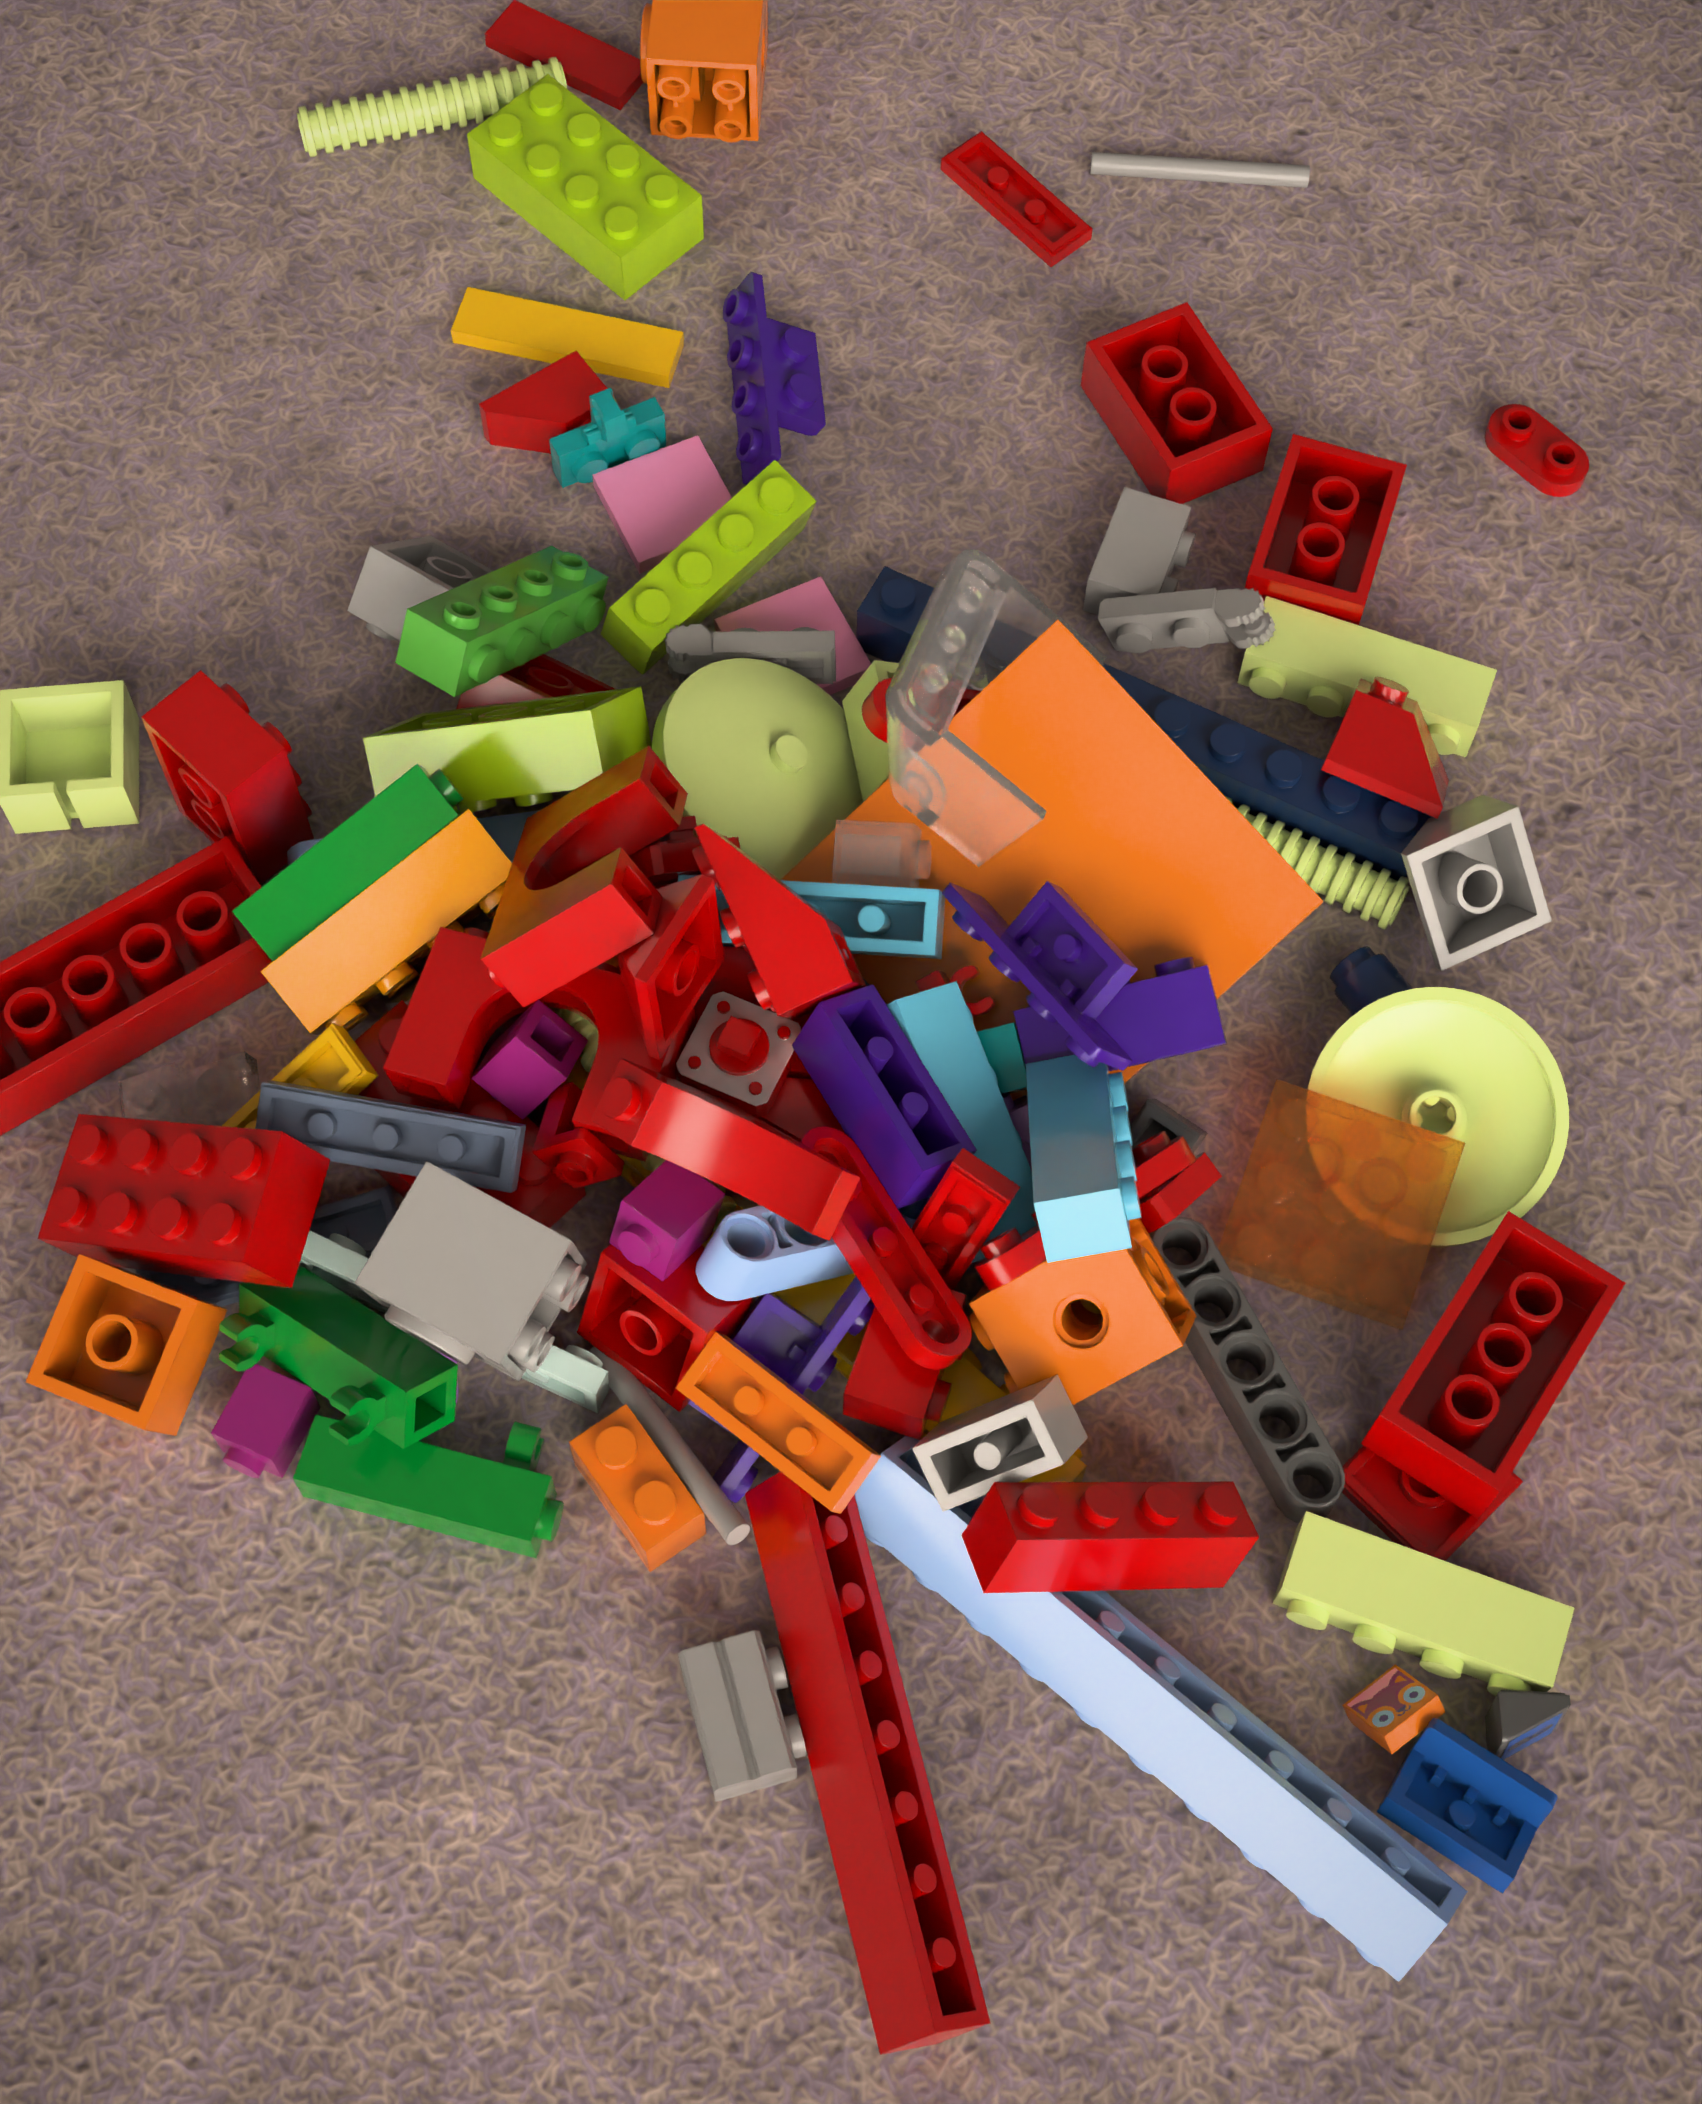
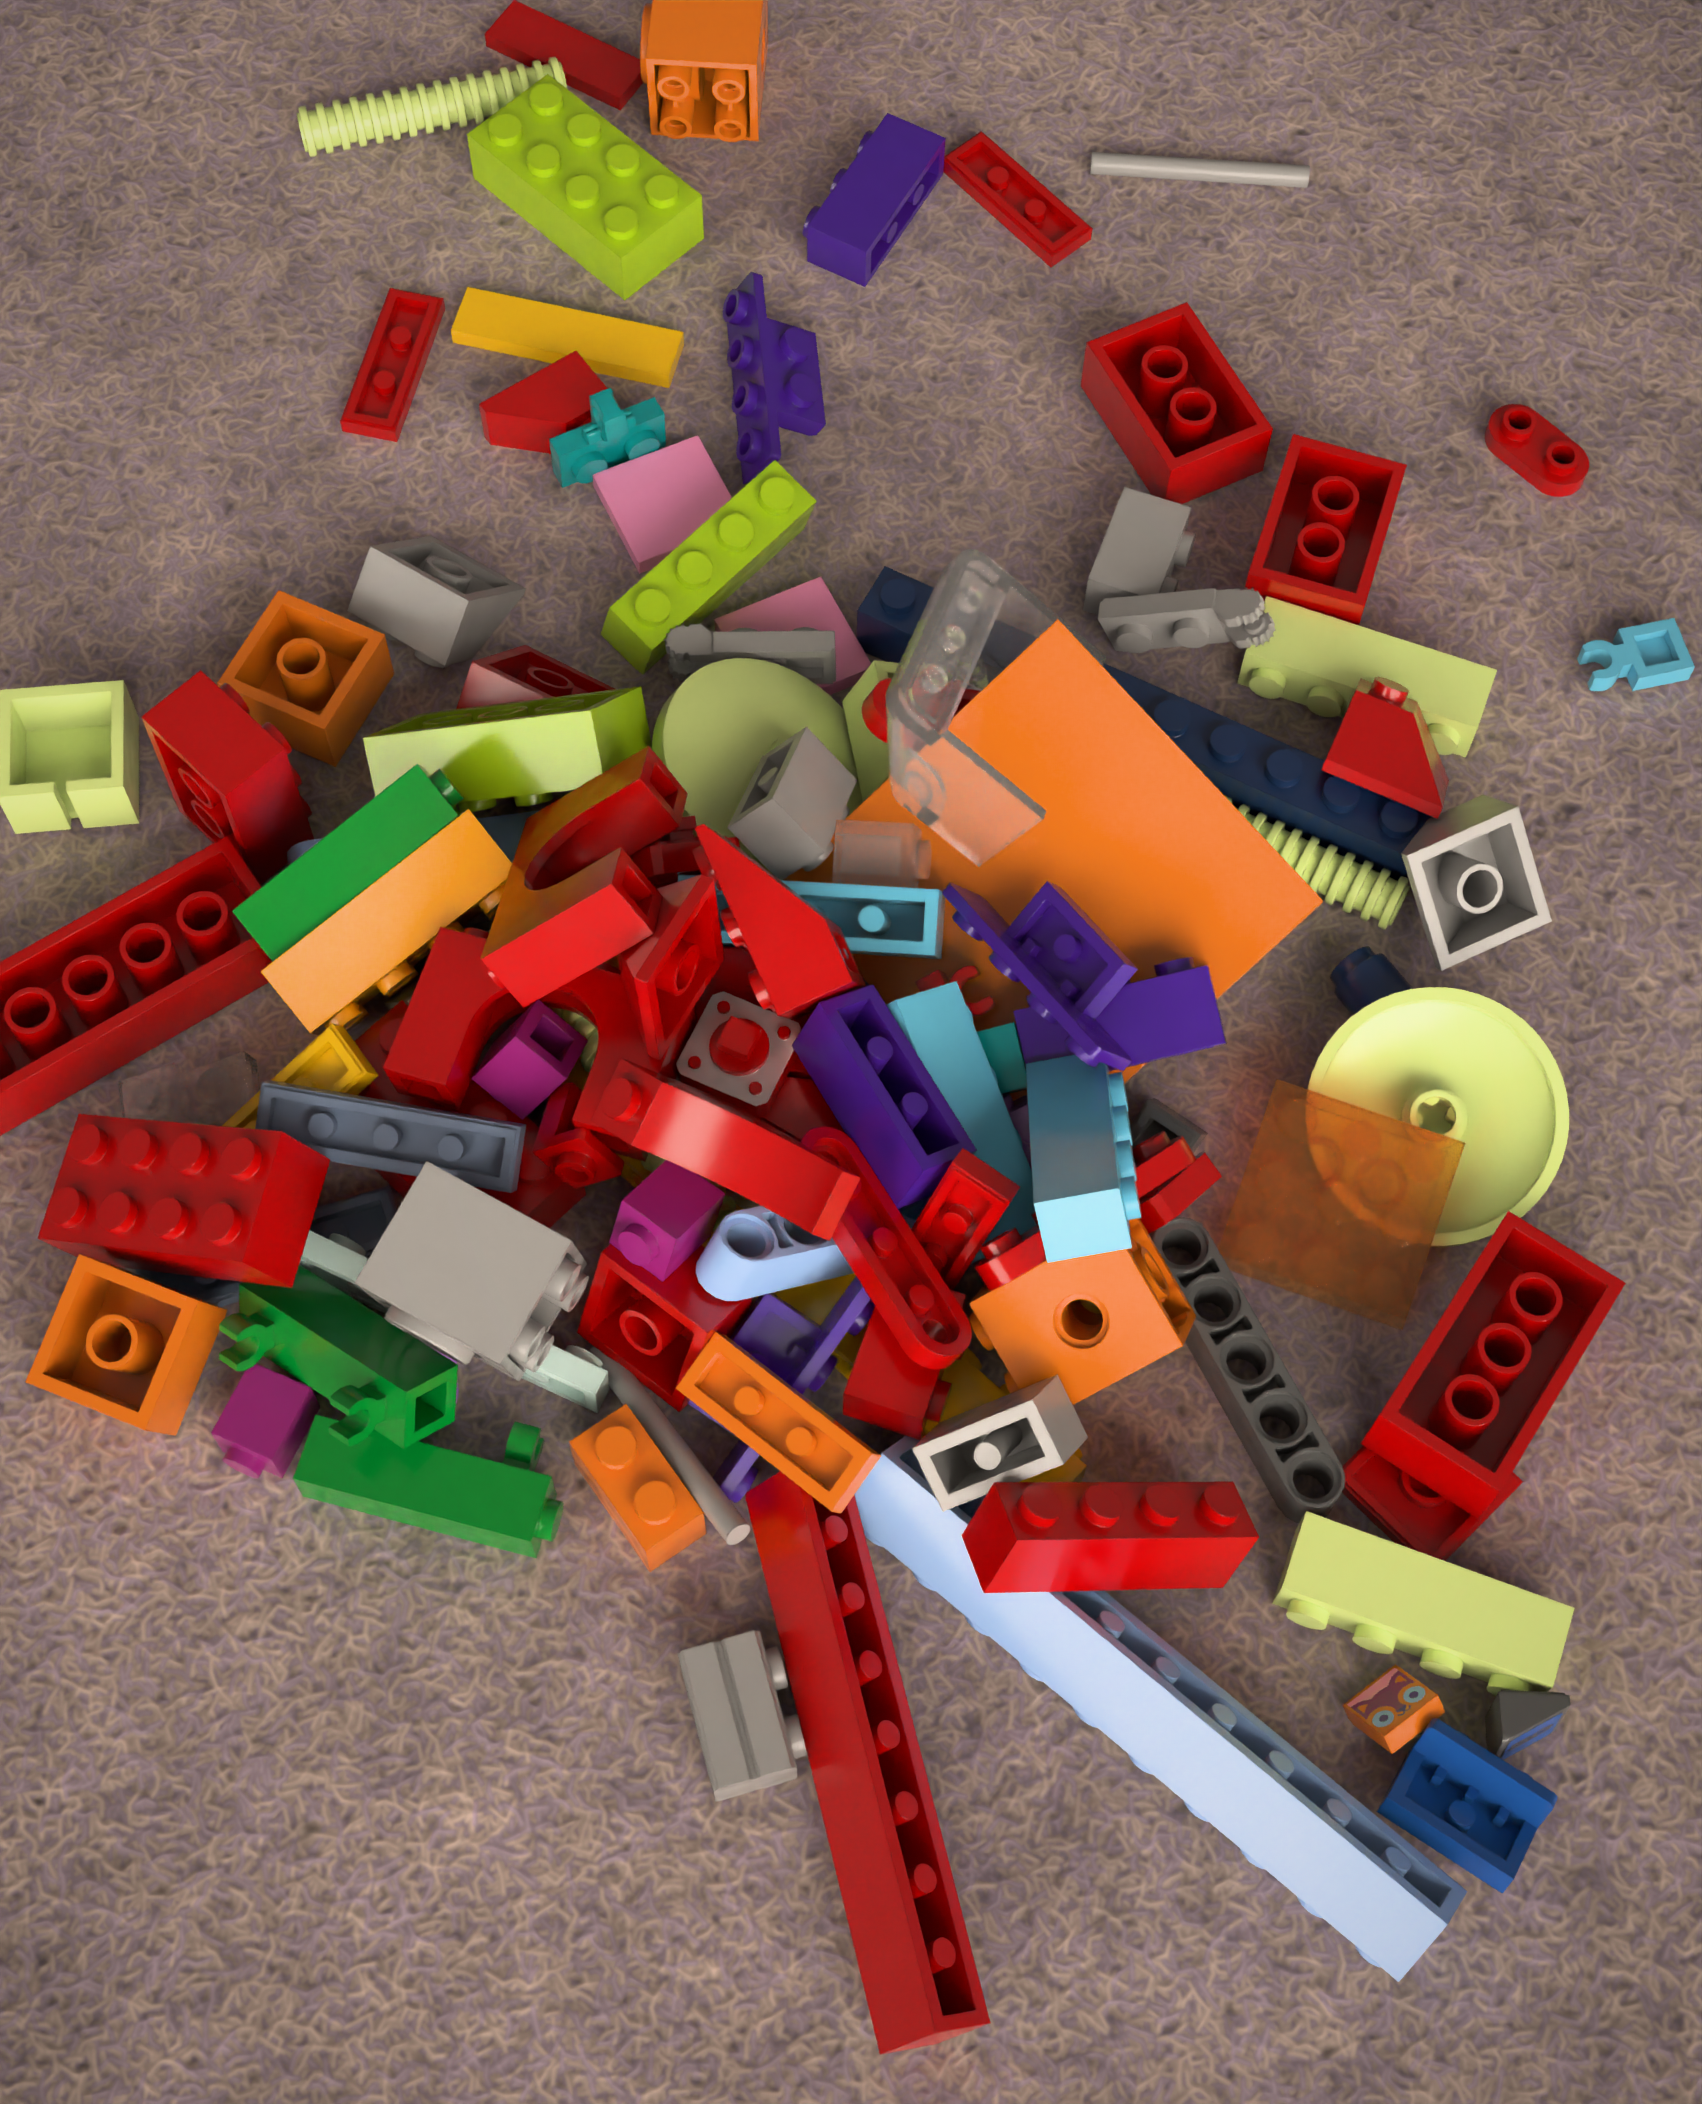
(310, 675): none -> orange brick
(393, 365): none -> red tile
(501, 620): bright green brick -> none
(793, 805): none -> light grey brick
(874, 199): none -> dark purple brick
(1643, 653): none -> medium azure plate

